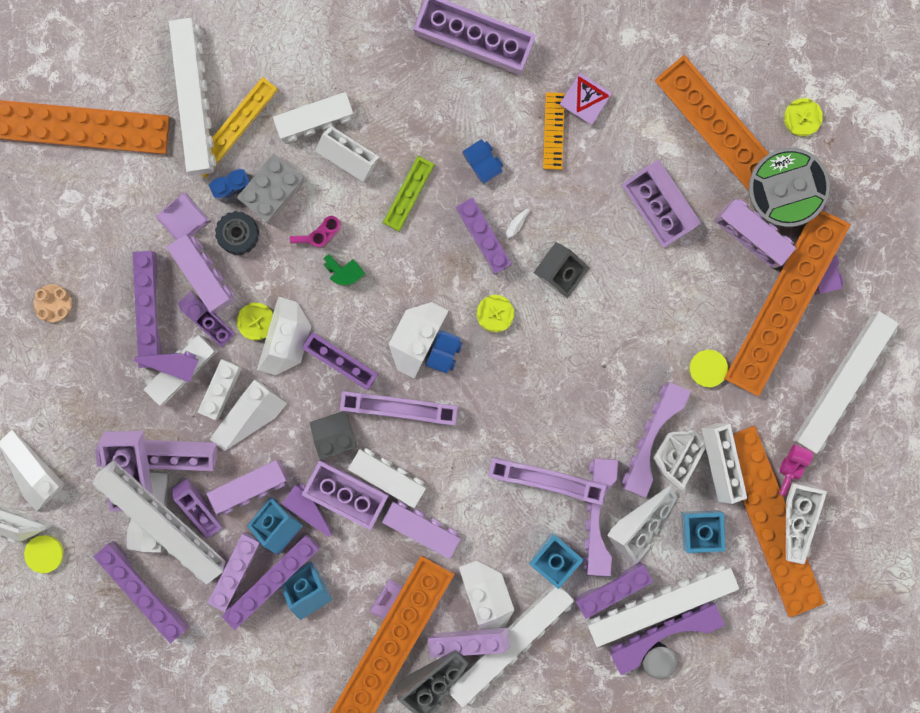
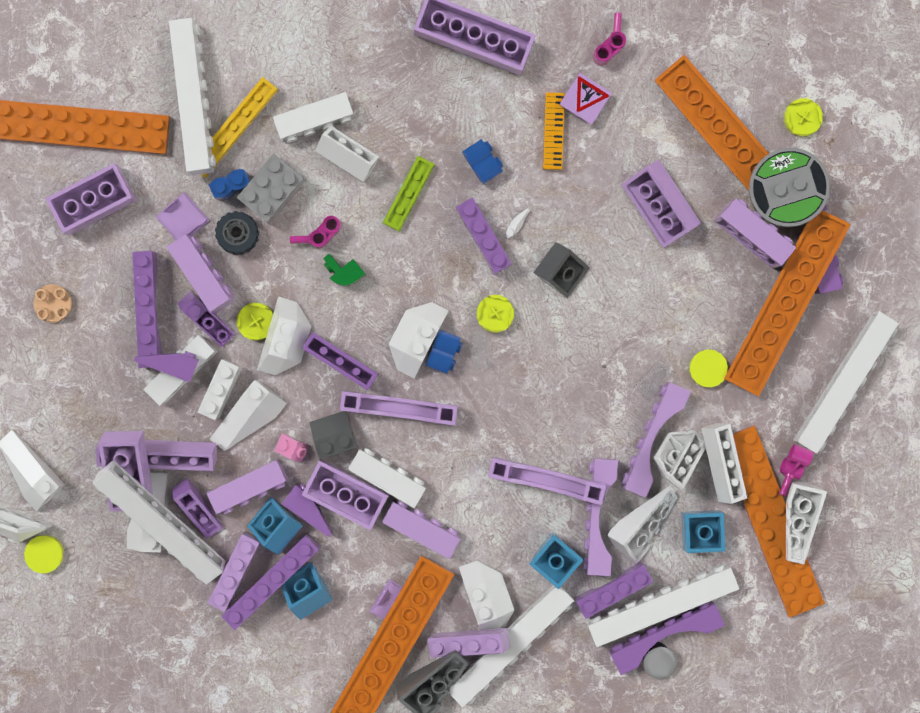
(91, 199): none -> lavender brick
(123, 573): medium lavender arch -> none
(291, 448): none -> bright pink bracket
(607, 46): none -> dark pink beam

